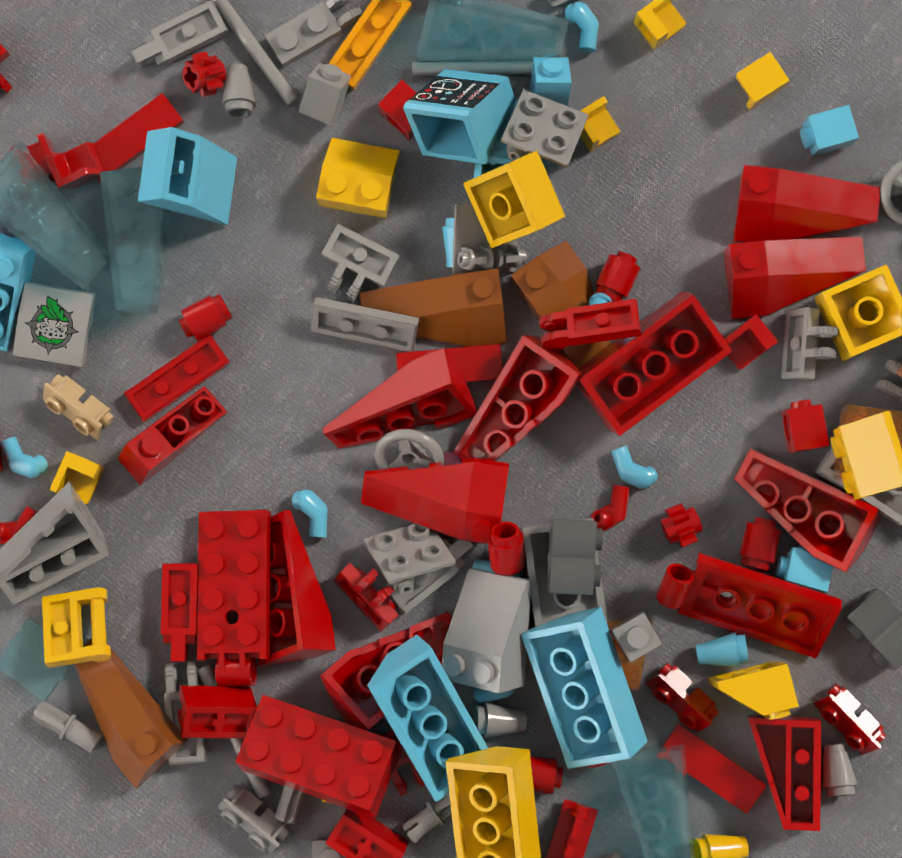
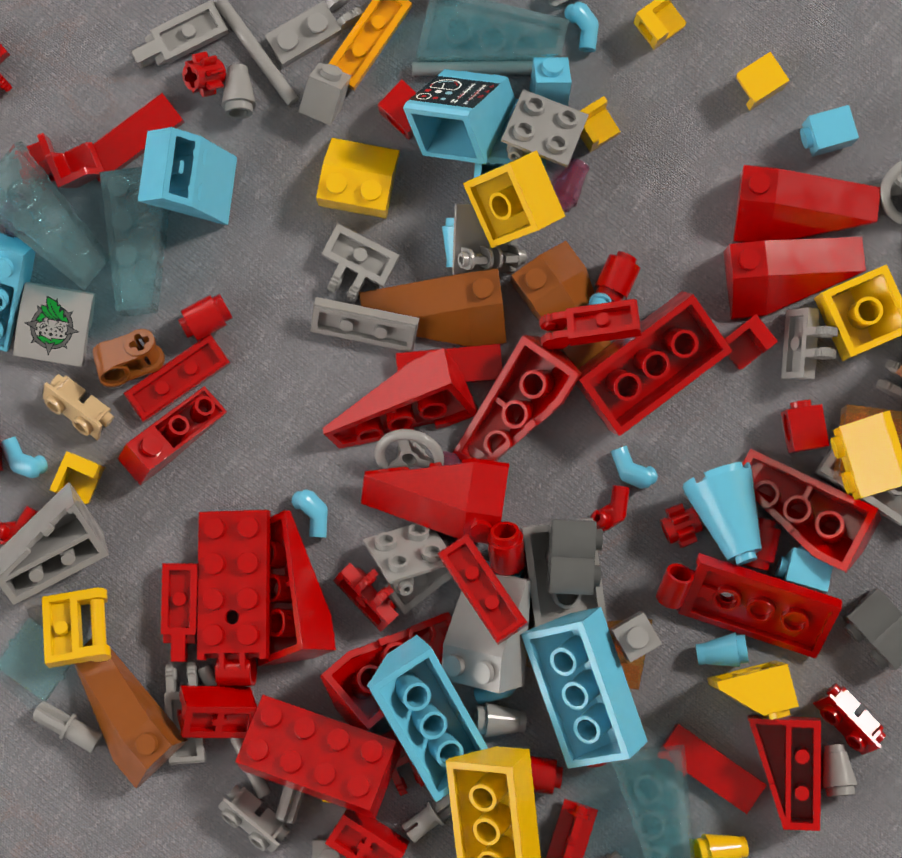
(124, 358): none -> dark orange piece
(482, 589): none -> red tile
(570, 184): none -> clear pink cone
(693, 710): red hinge -> none
(728, 509): none -> medium azure cone

